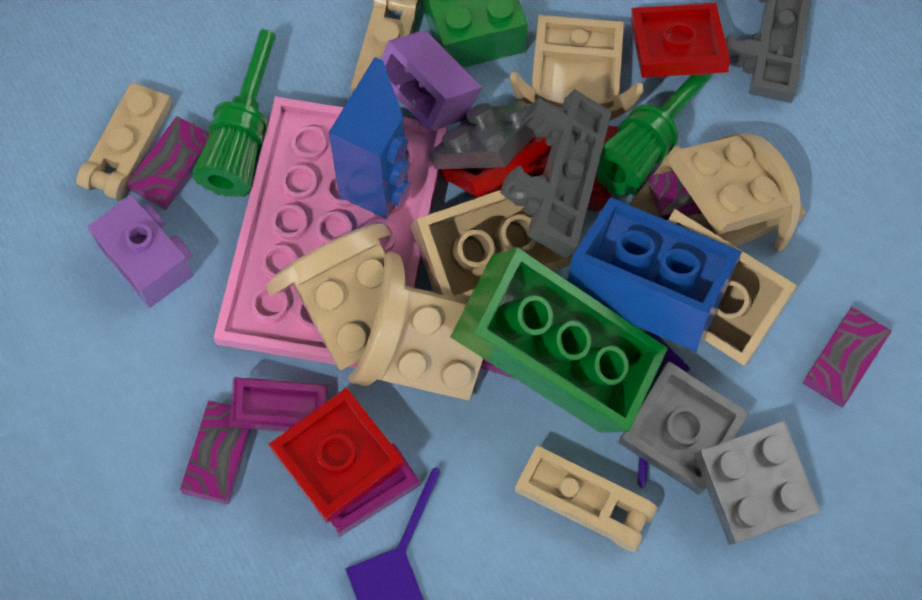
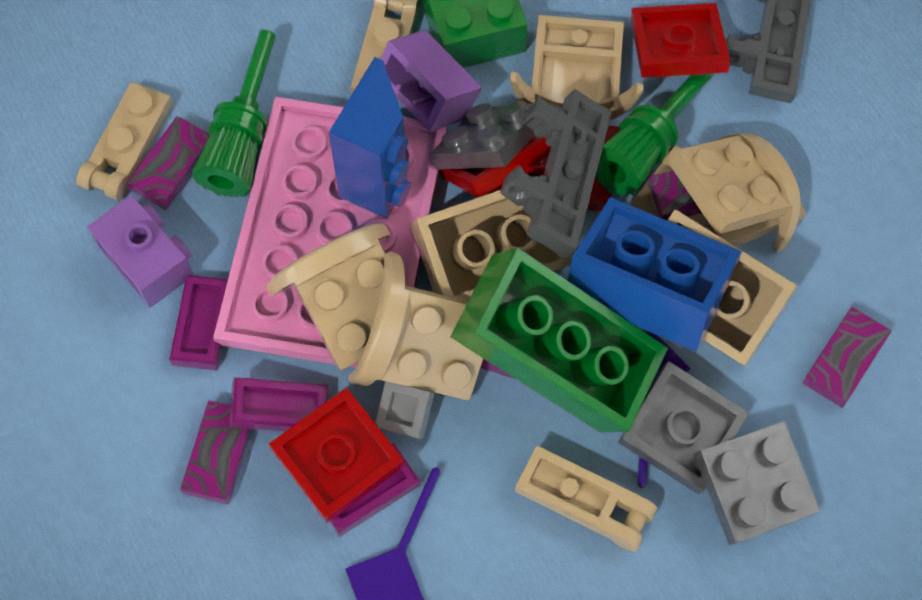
(196, 323): none -> magenta tile
(404, 410): none -> light grey plate

